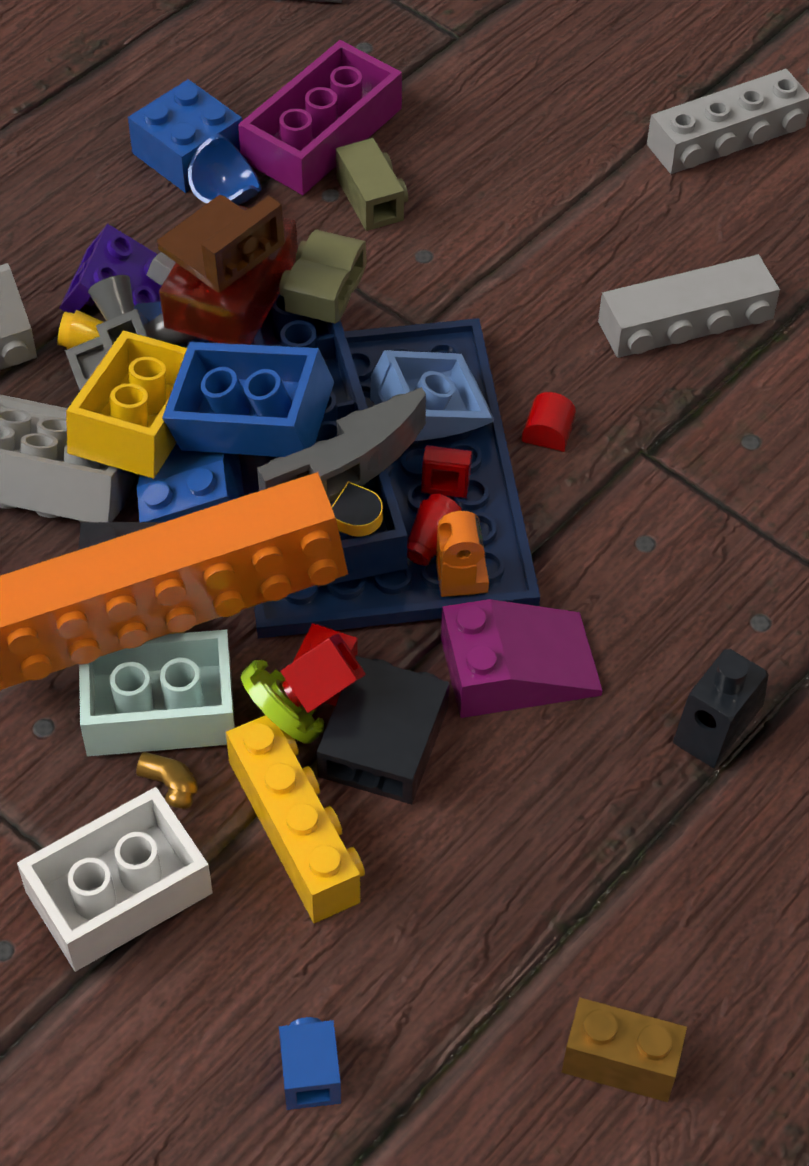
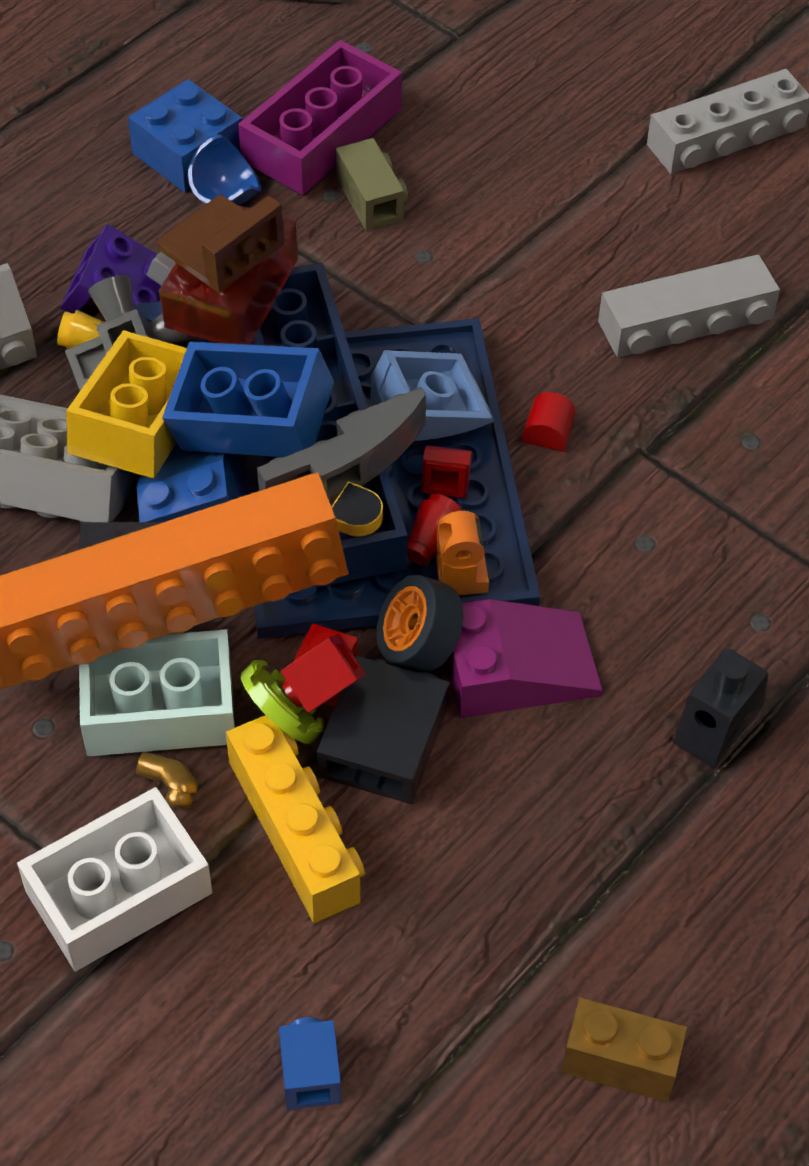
(324, 276): olive brick -> none
(420, 623): none -> black wheel

